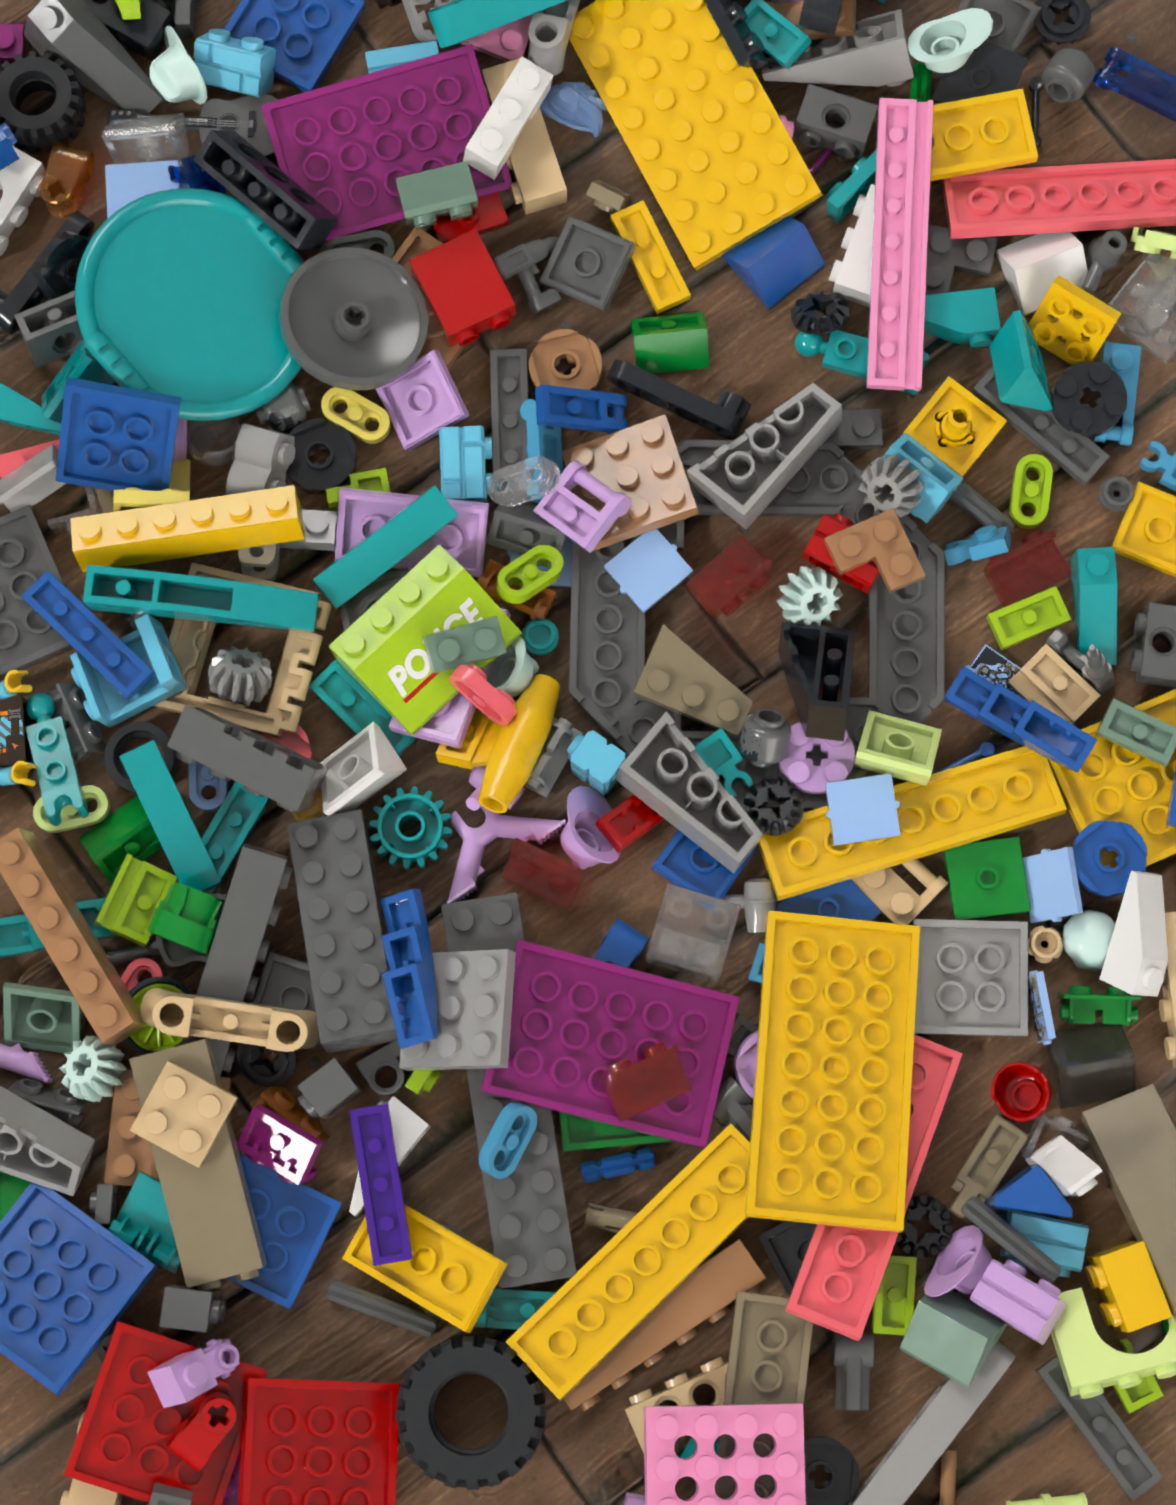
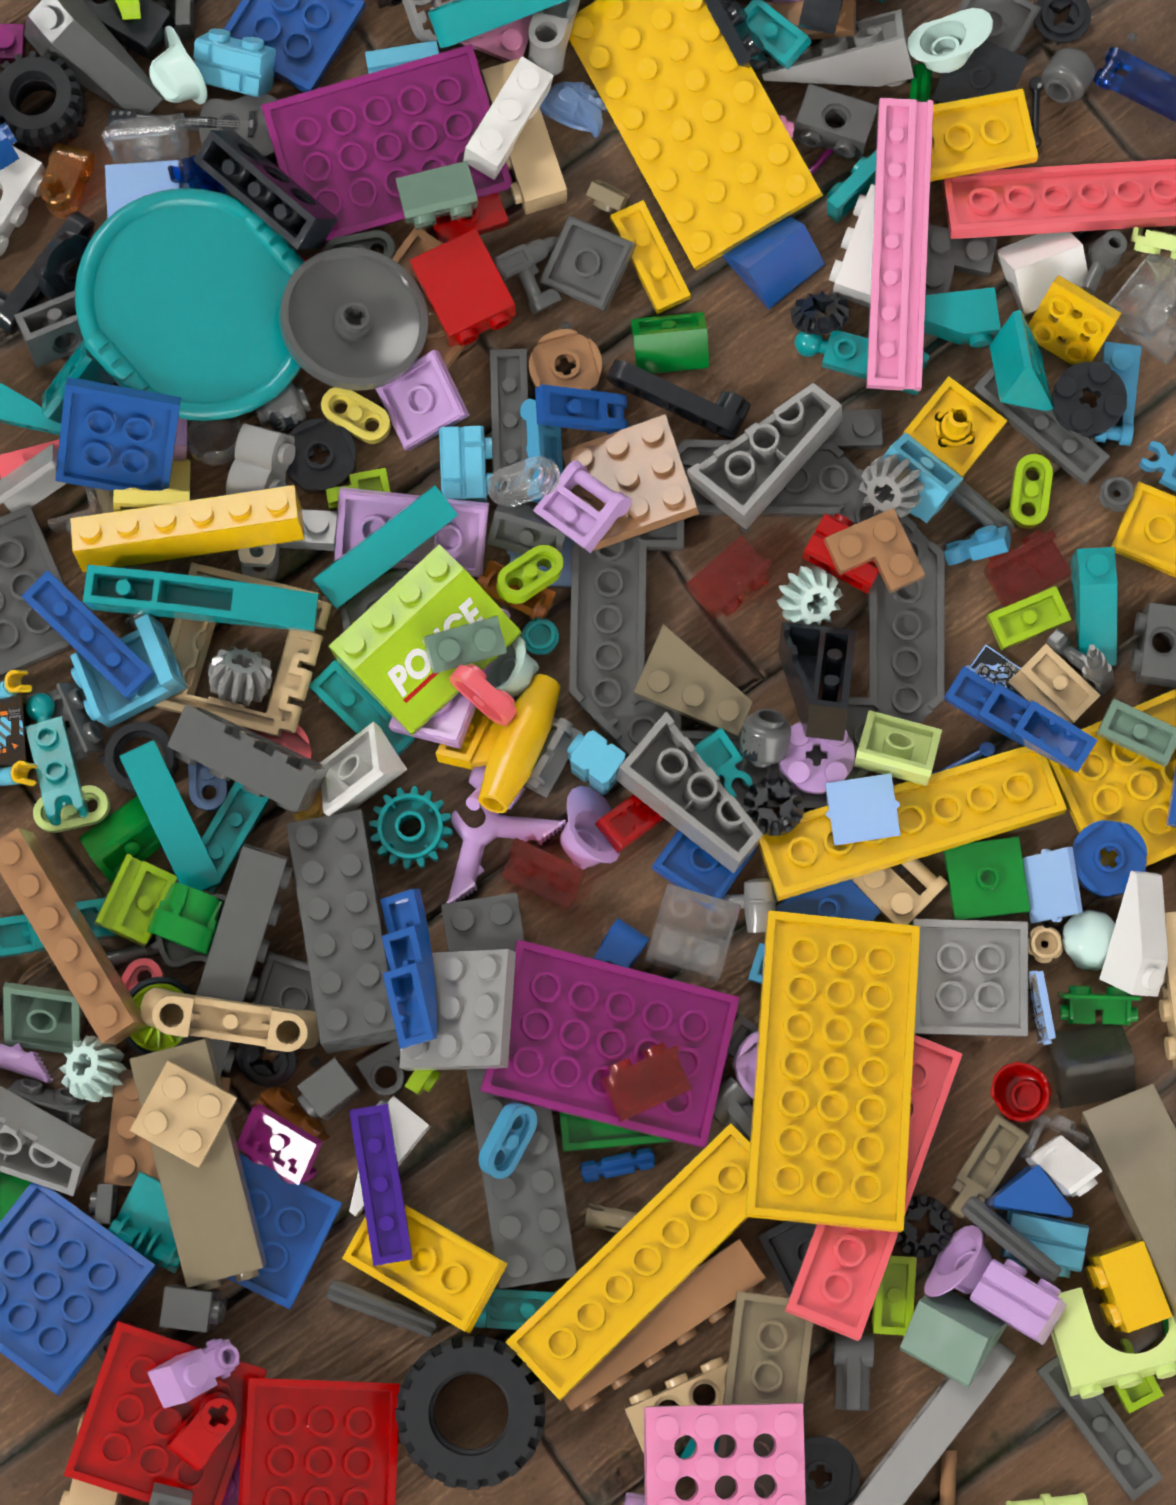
(648, 569): light blue piece -> none

